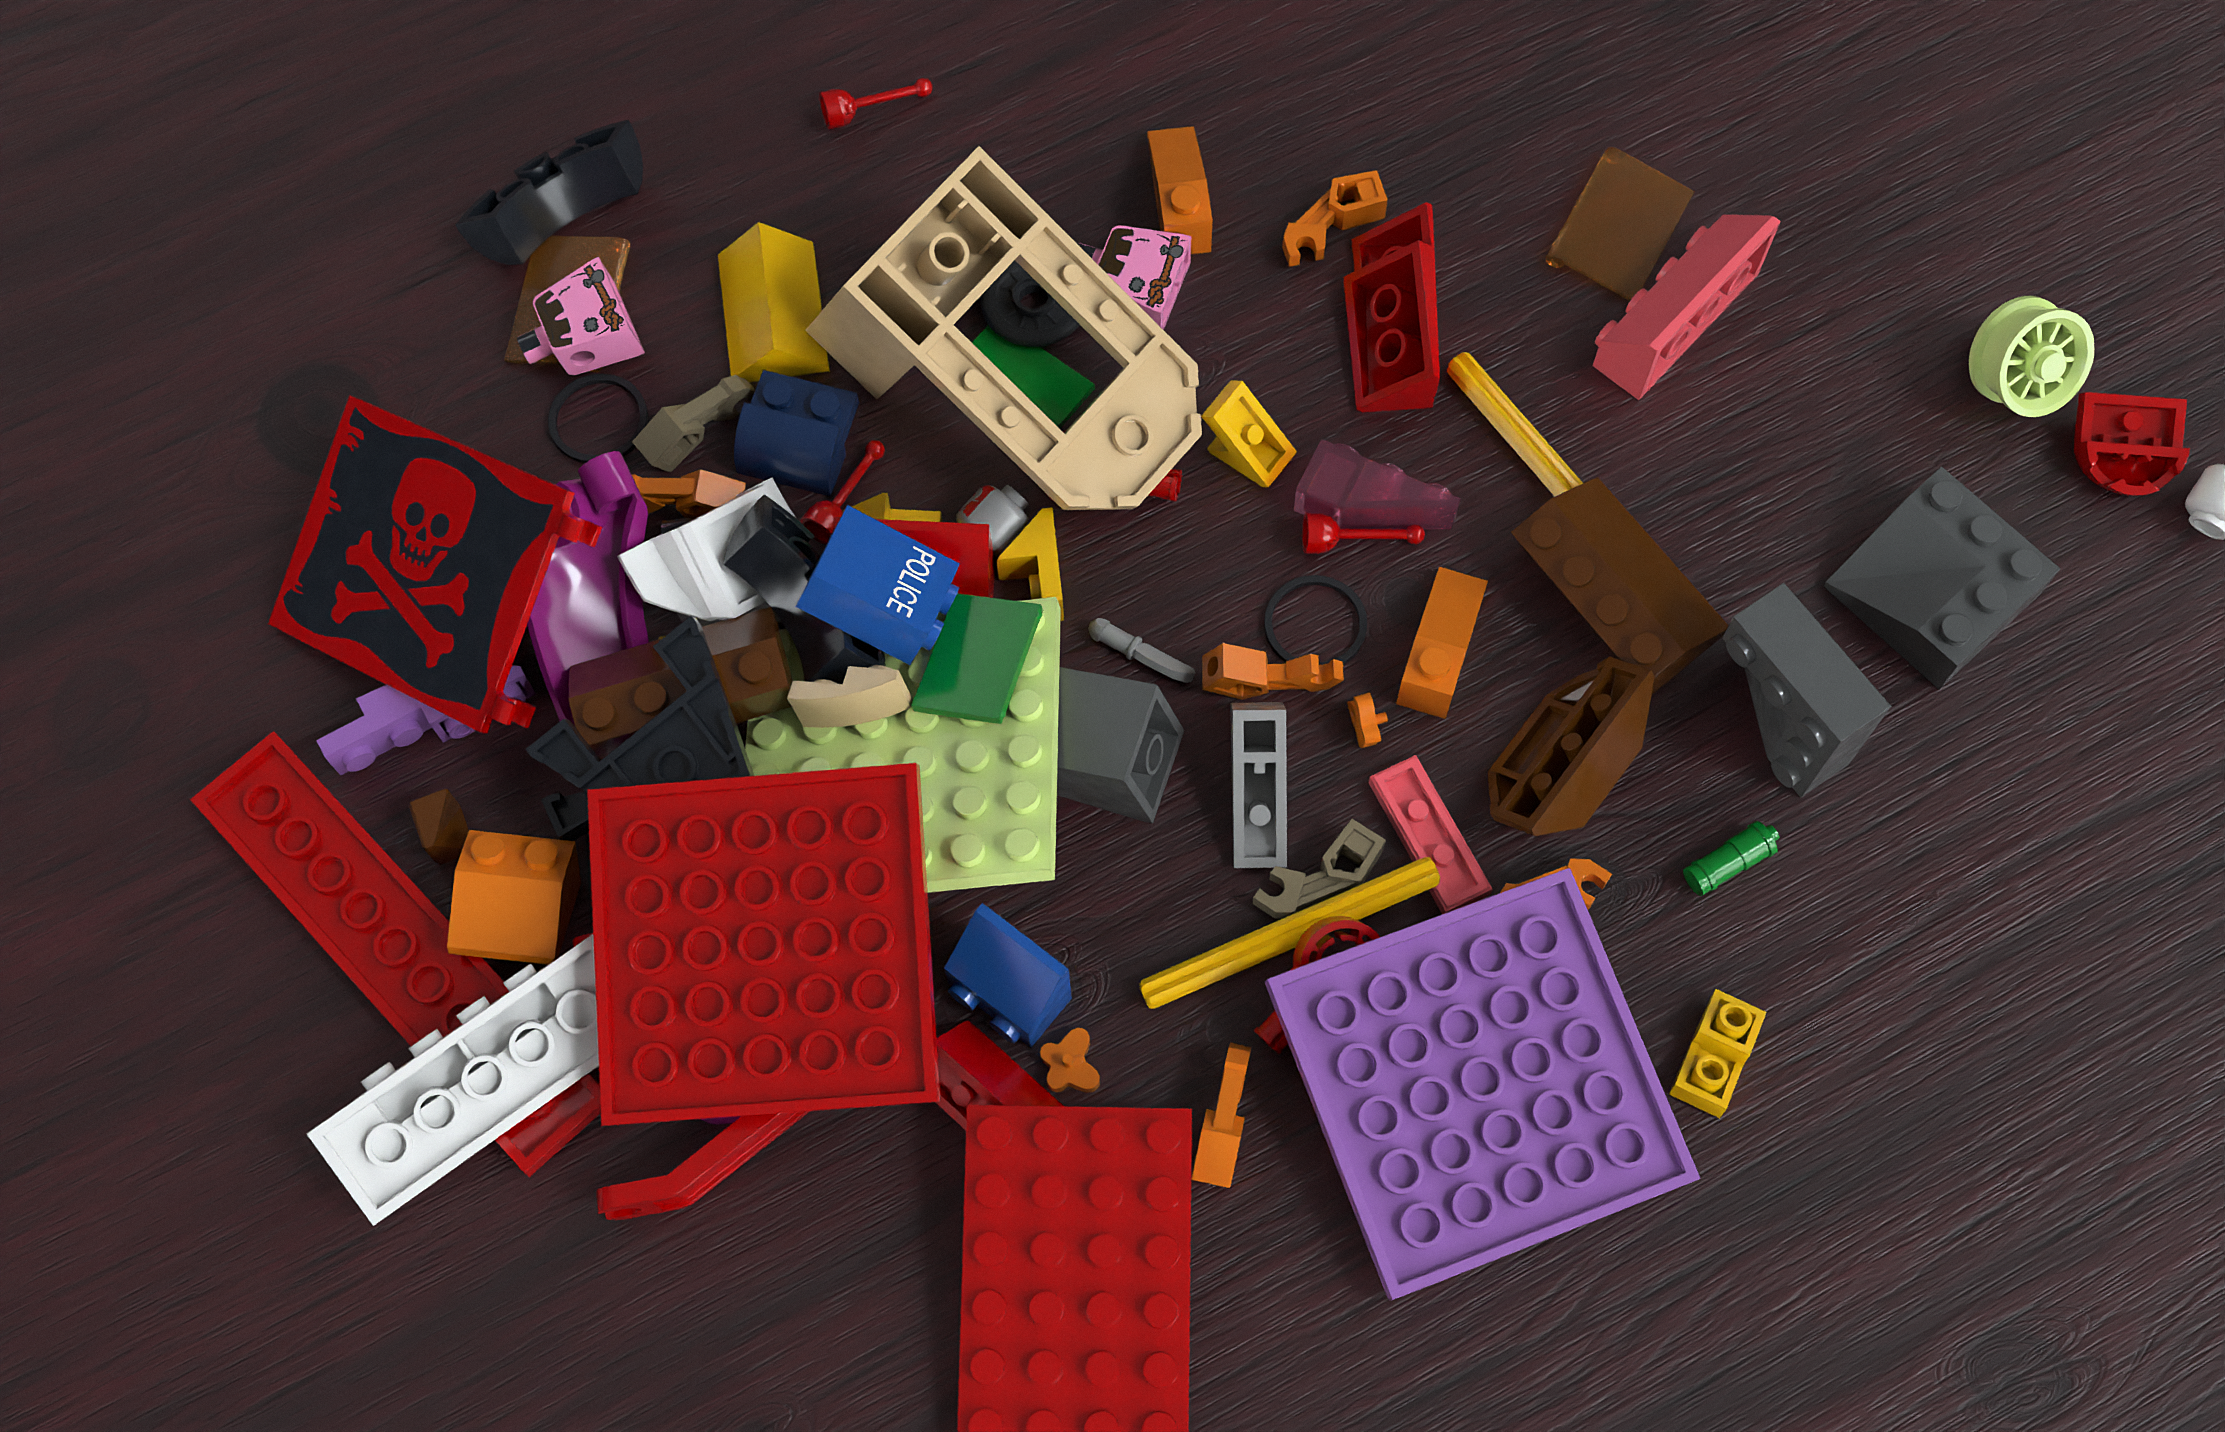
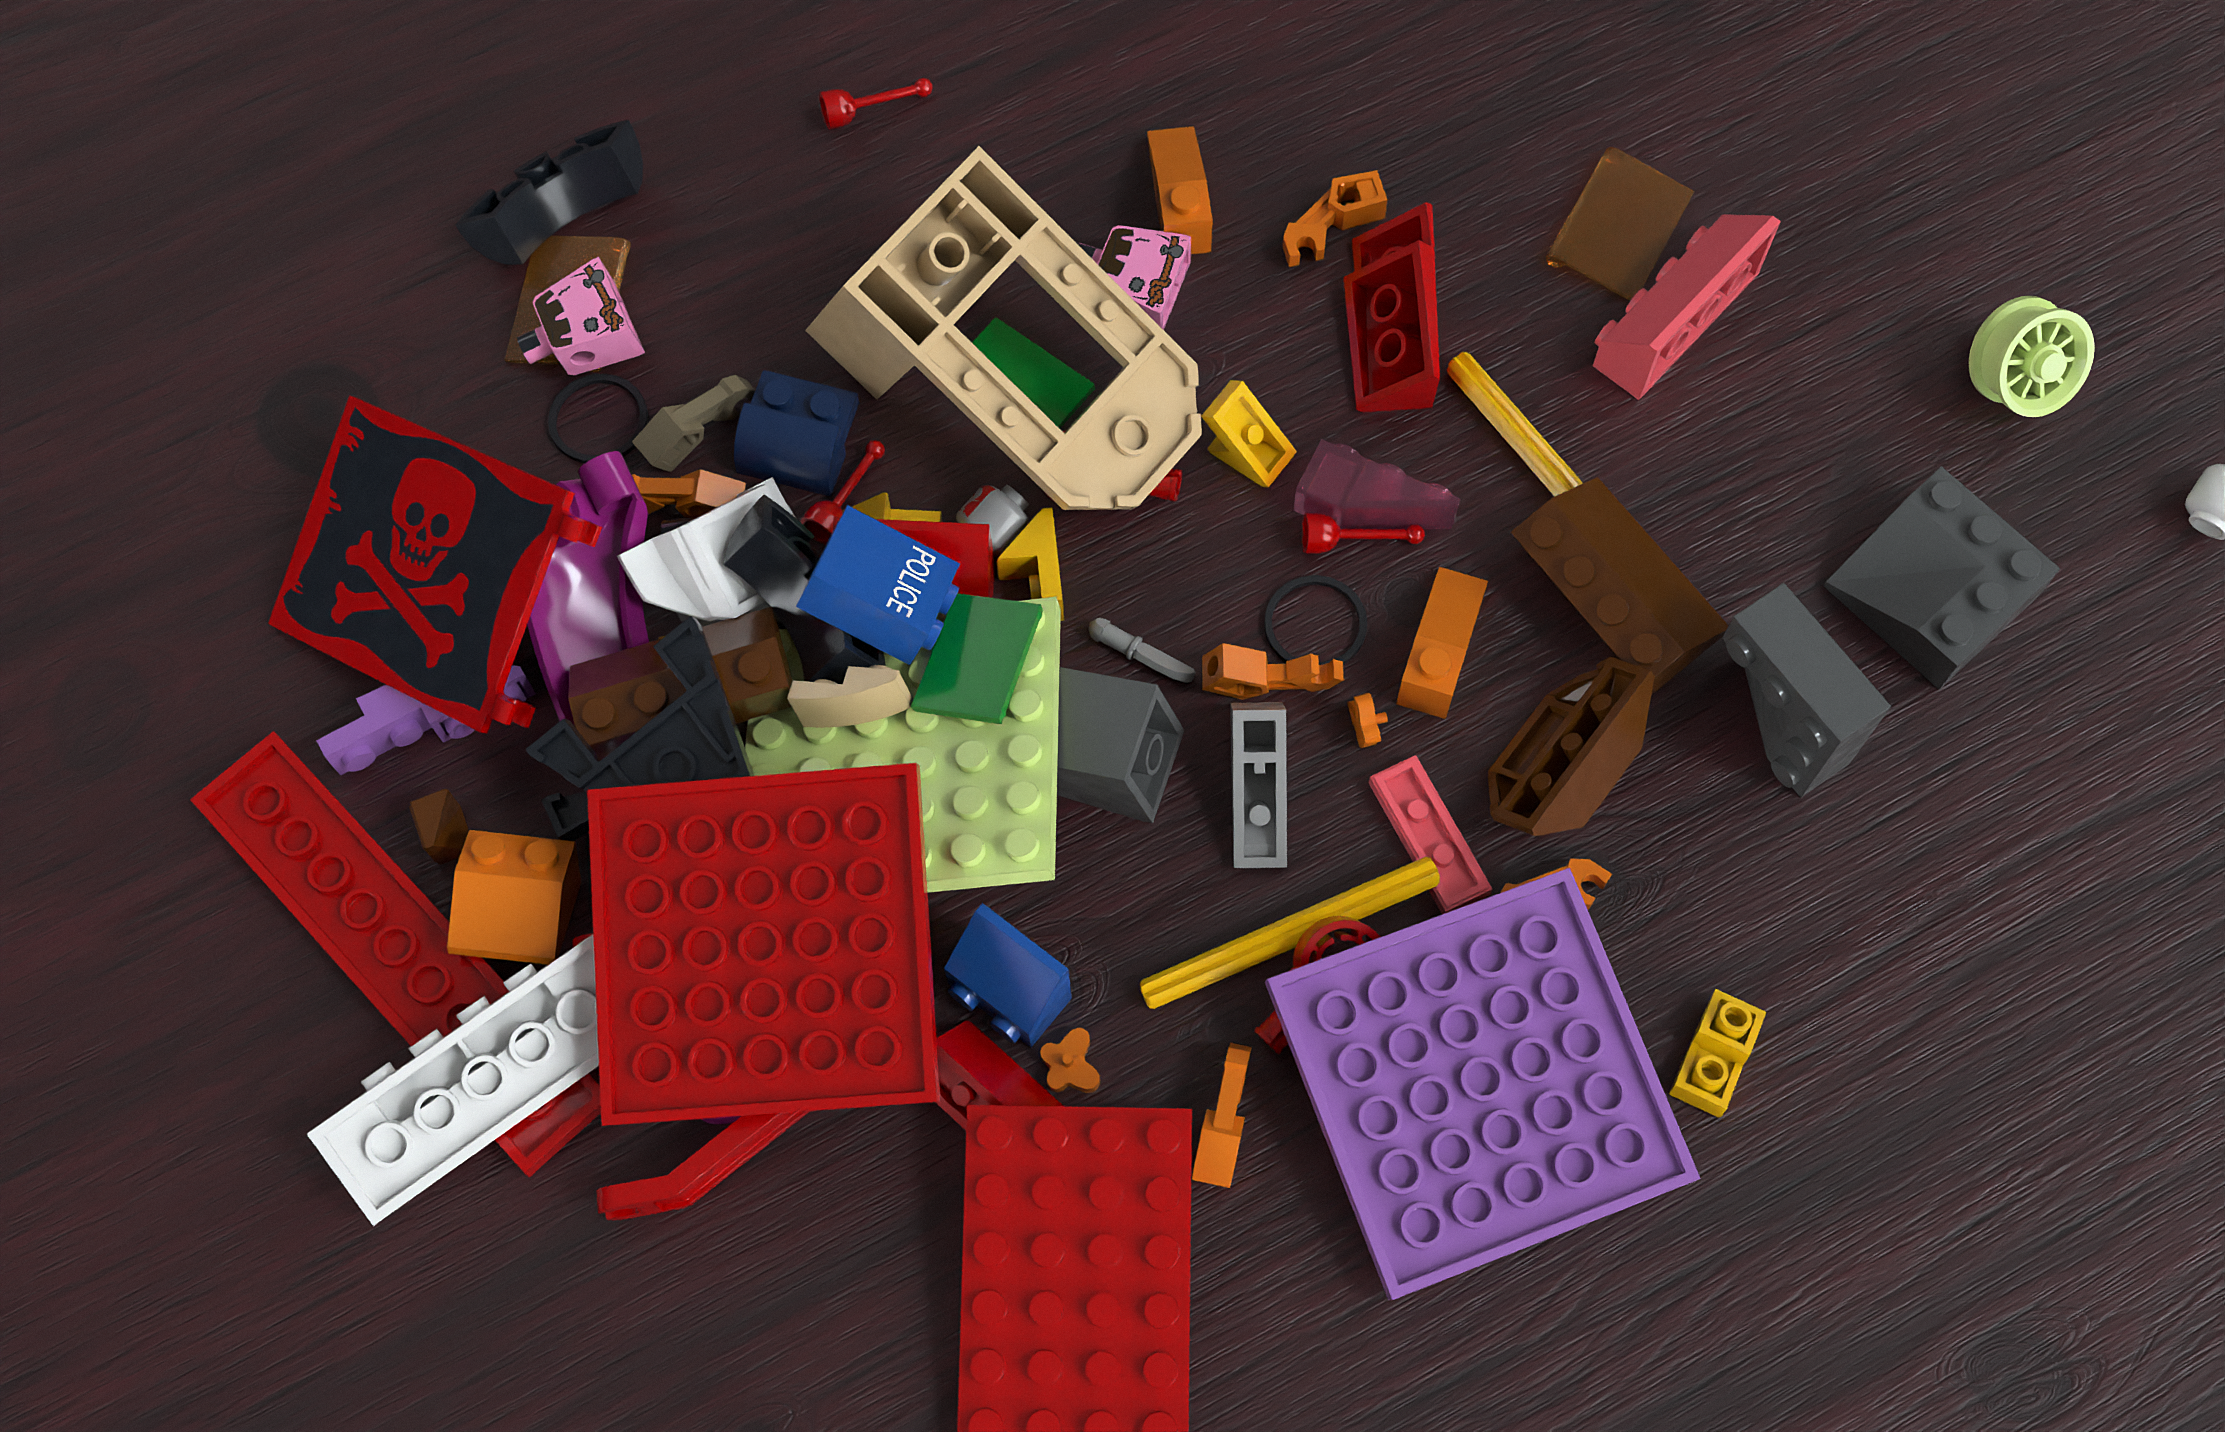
(770, 303): yellow slope -> none
(1021, 324): black wheel -> none
(1300, 892): dark tan piece -> none
(1732, 857): green piece -> none
(2130, 441): red slope -> none

